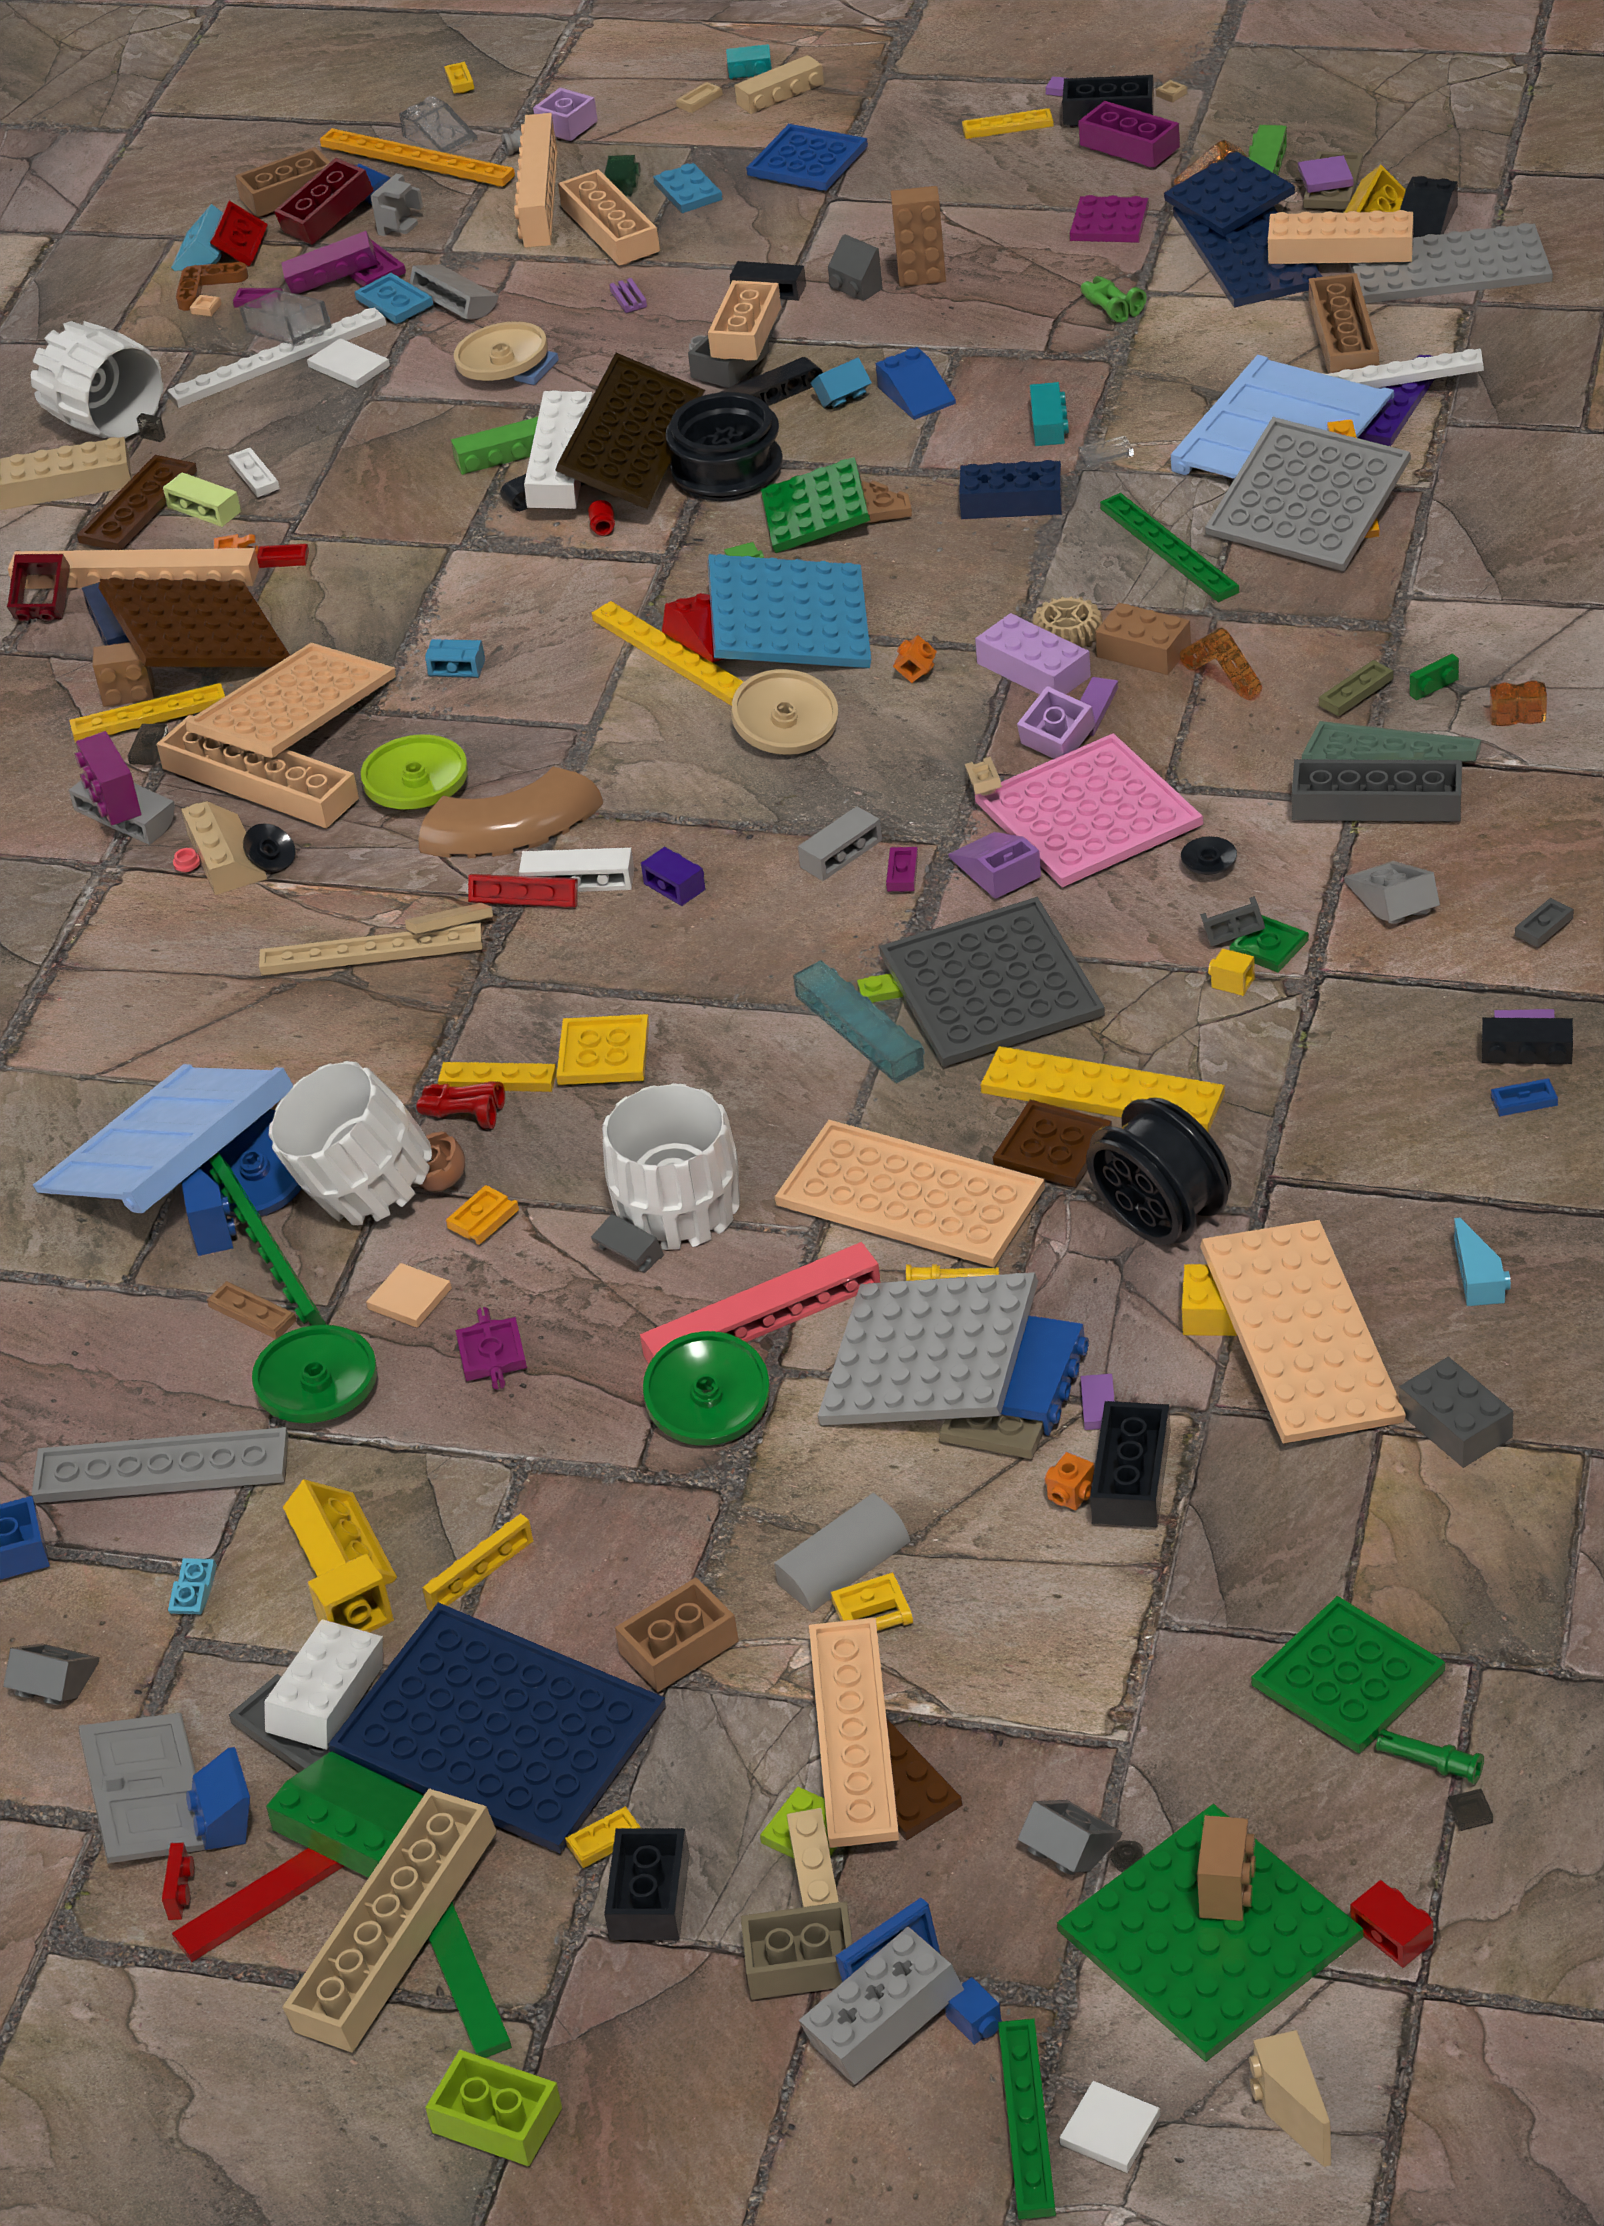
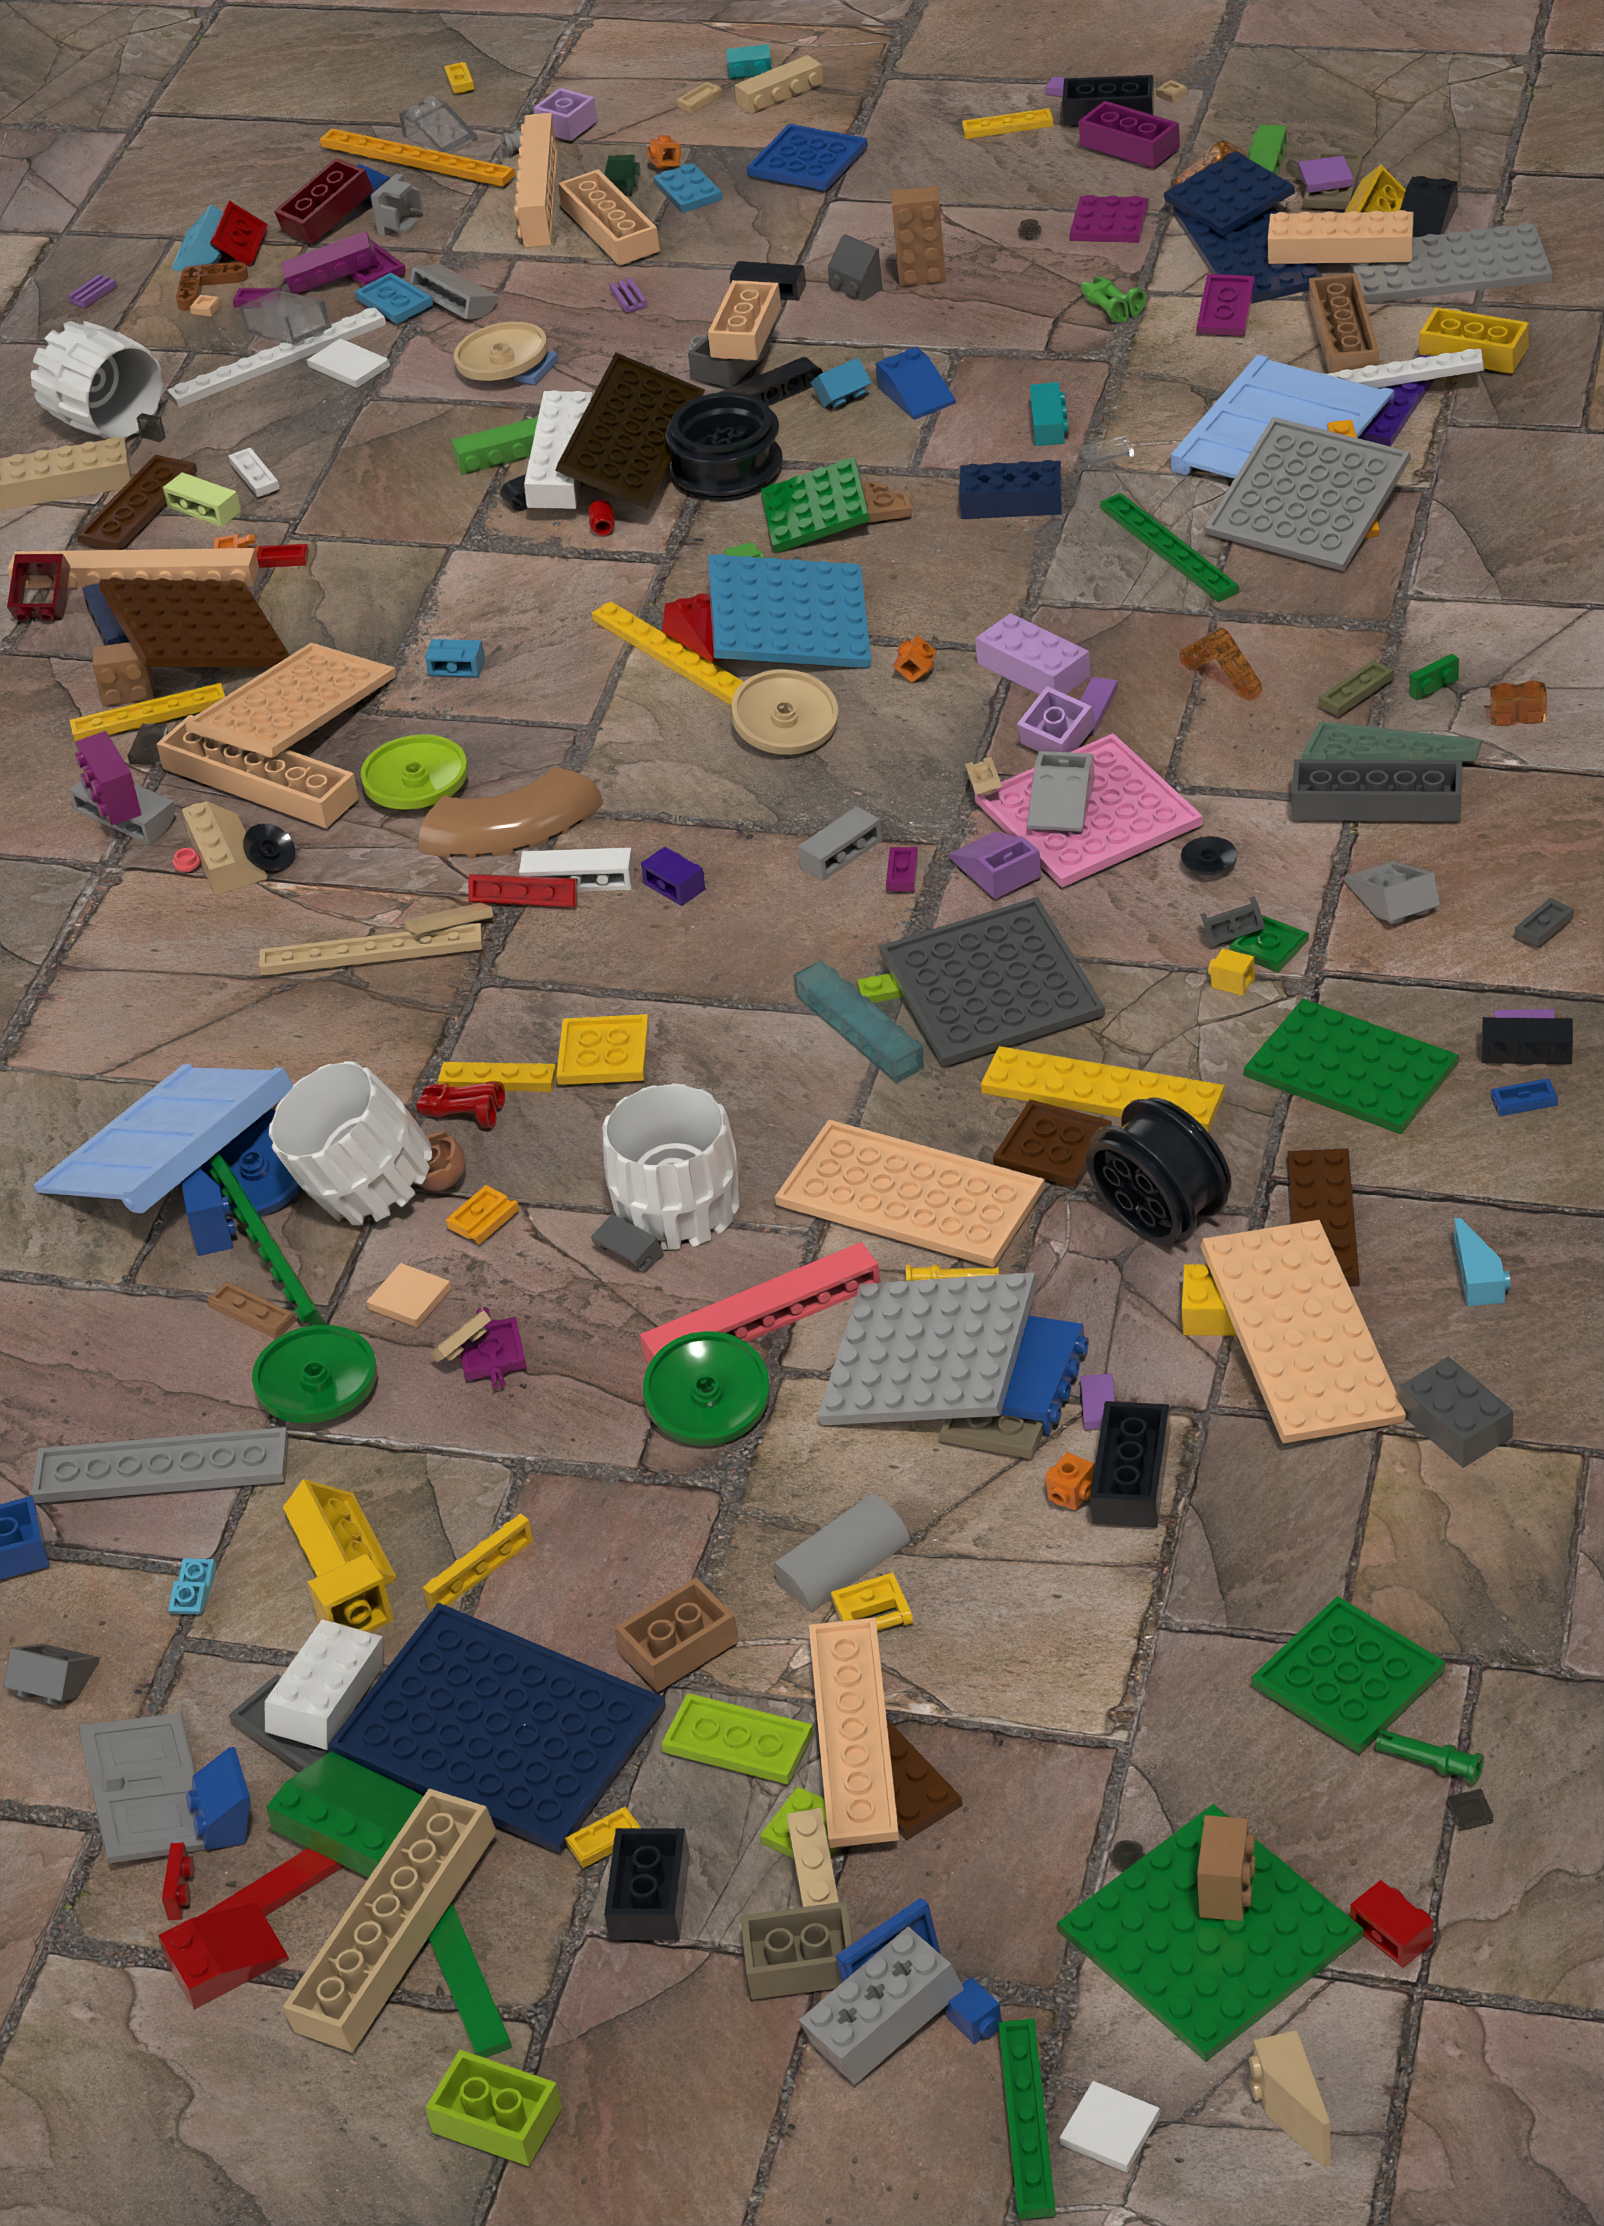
(92, 291): none -> medium lavender tile
(221, 1951): none -> red slope
(272, 184): medium nougat brick -> none
(470, 1330): none -> tan plate
(664, 152): none -> orange brick
(737, 1738): none -> lime plate
(1029, 229): none -> clear smoke plate
(1061, 791): none -> light grey slope
(1067, 1835): slope -> none
(1070, 619): tan gear -> none
(1142, 638): medium nougat brick -> none
(1225, 304): none -> magenta plate
(1323, 1192): none -> reddish brown plate
(1351, 1066): none -> green plate
(1453, 331): none -> yellow brick

